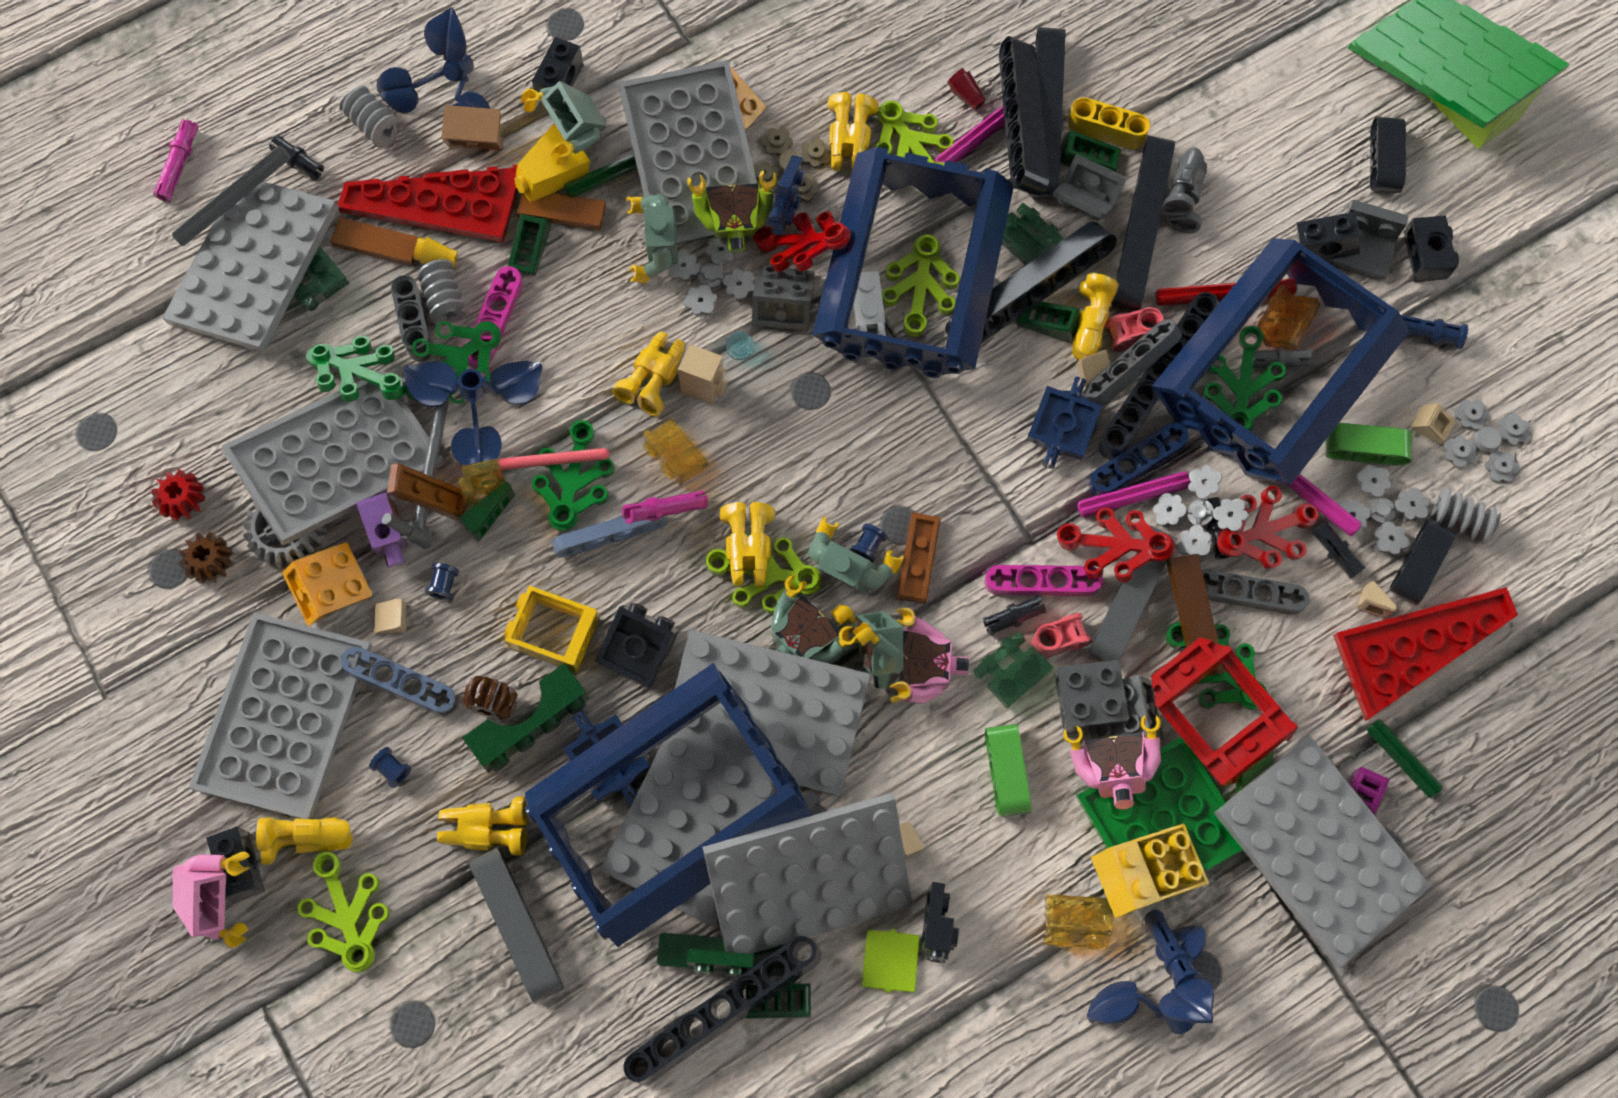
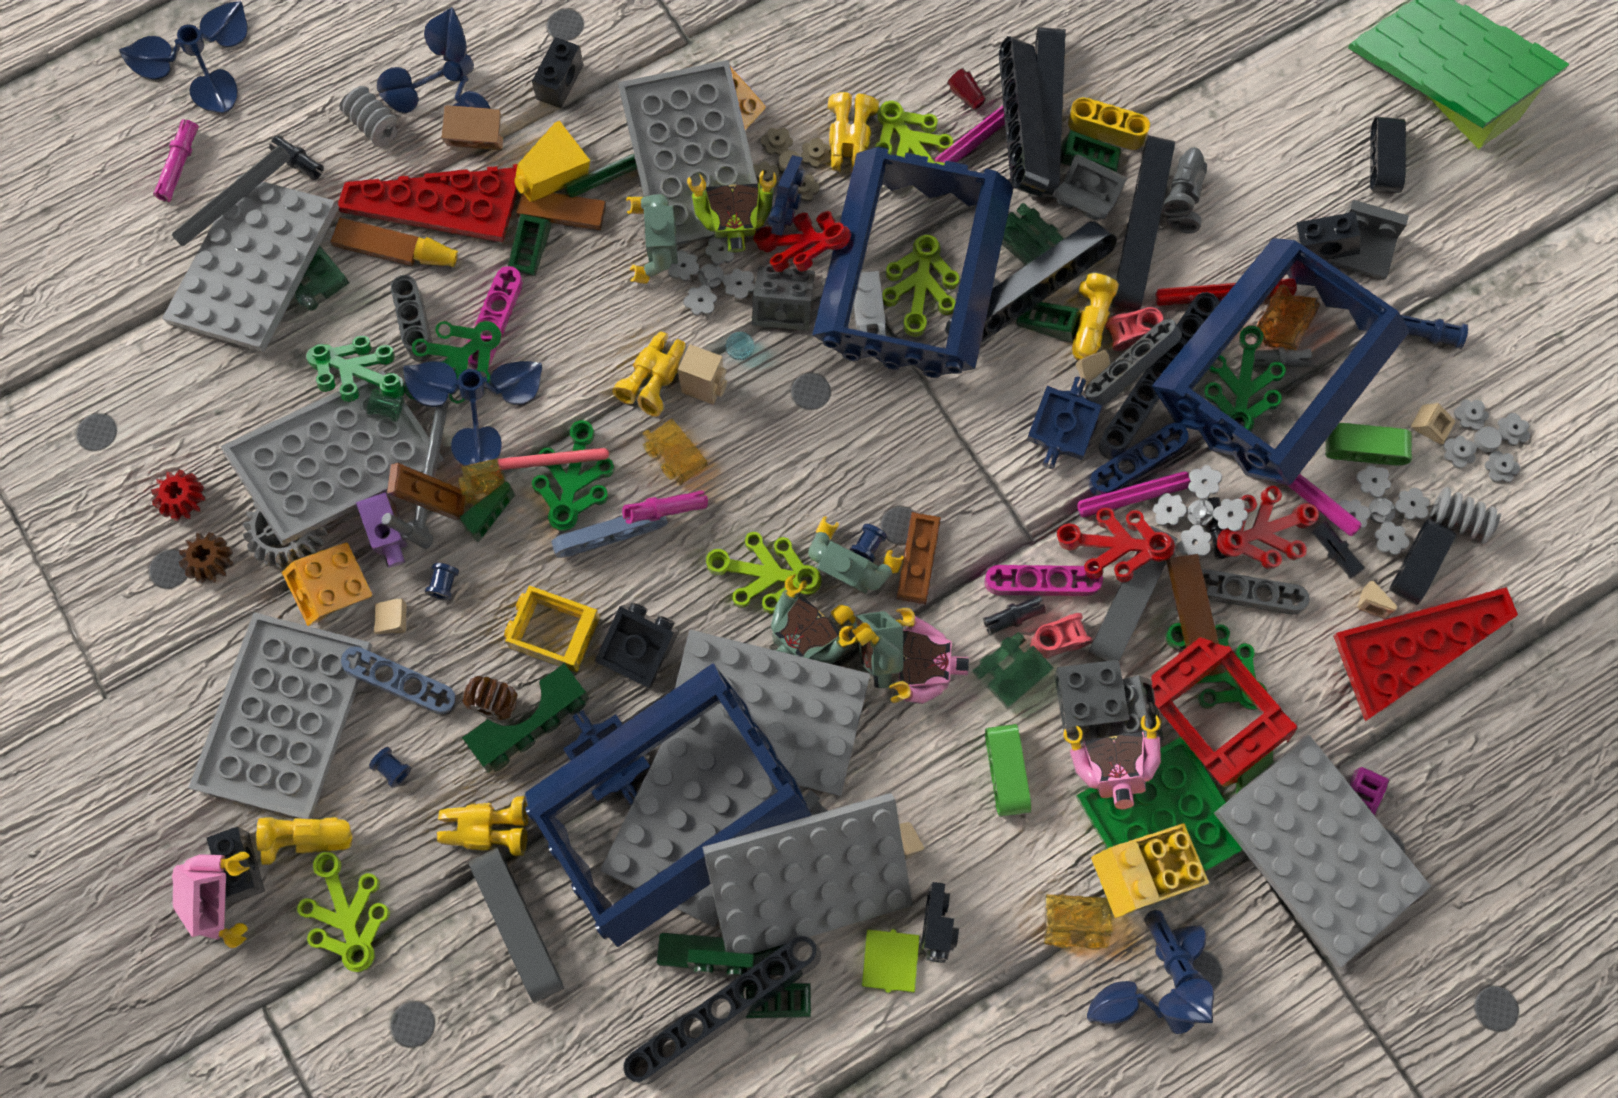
(214, 91): none -> dark blue plant
(385, 405): none -> clear green bush
(441, 291): light grey piece -> none
(572, 114): sand green torso -> none
(748, 551): yellow piece -> none
(1404, 758): dark green axle -> none
(1424, 261): black brick -> none

